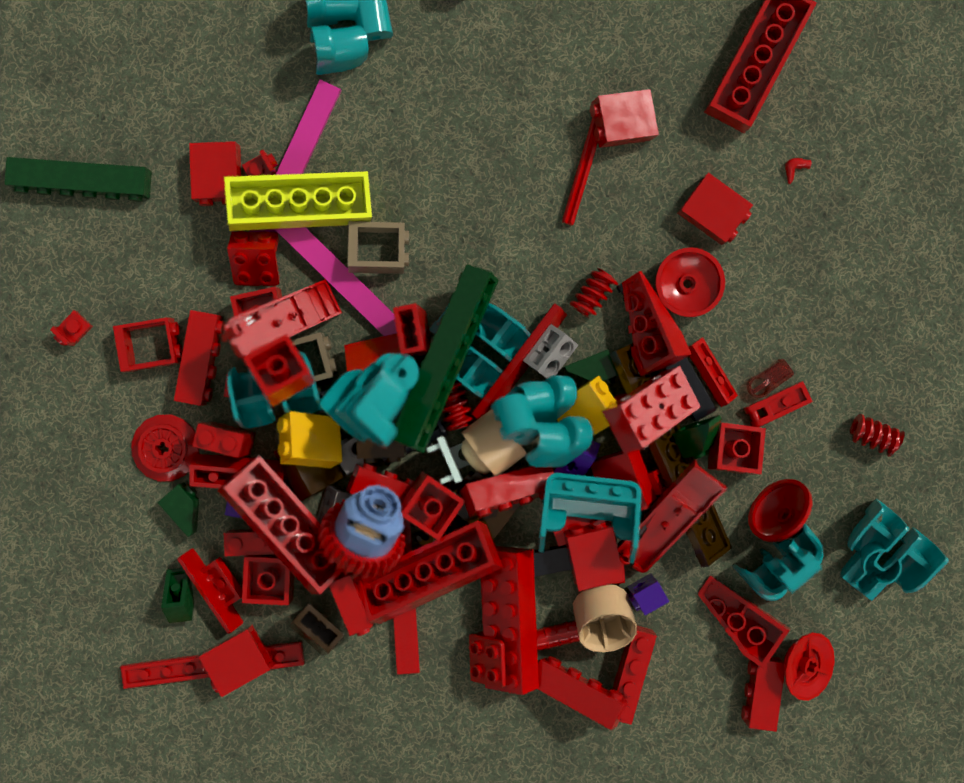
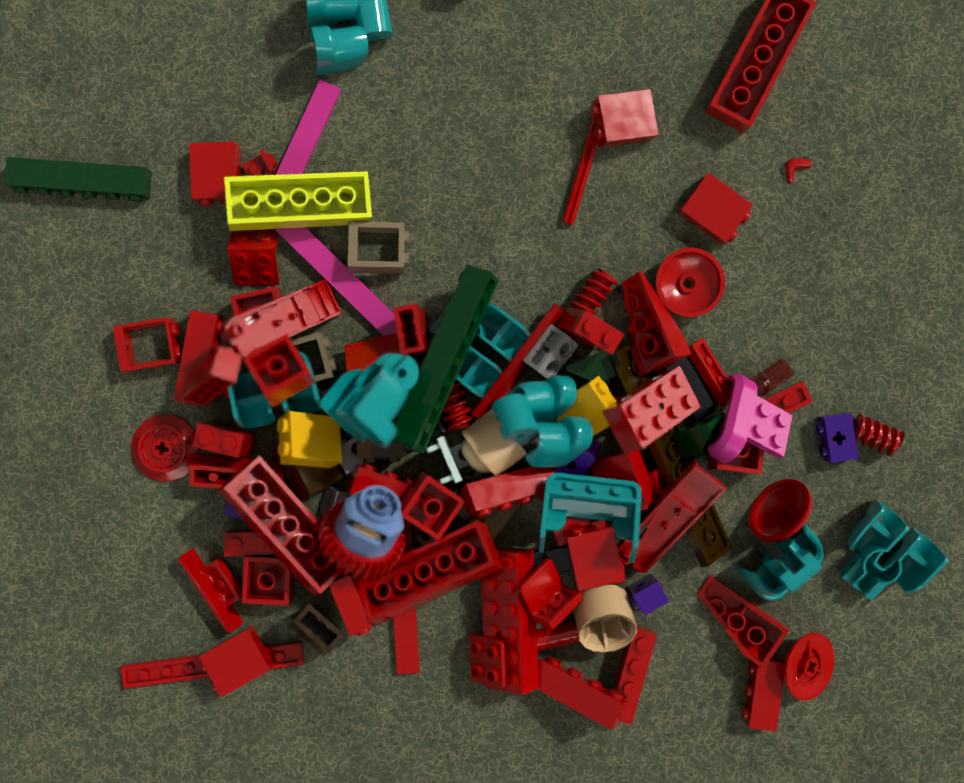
(71, 329): red bracket -> none
(177, 596): dark green slope -> none
(182, 507): dark green slope -> none
(212, 376): none -> red brick
(547, 595): none -> red bracket
(590, 330): none -> red brick
(750, 421): none -> dark pink piece
(842, 448): none -> dark purple brick

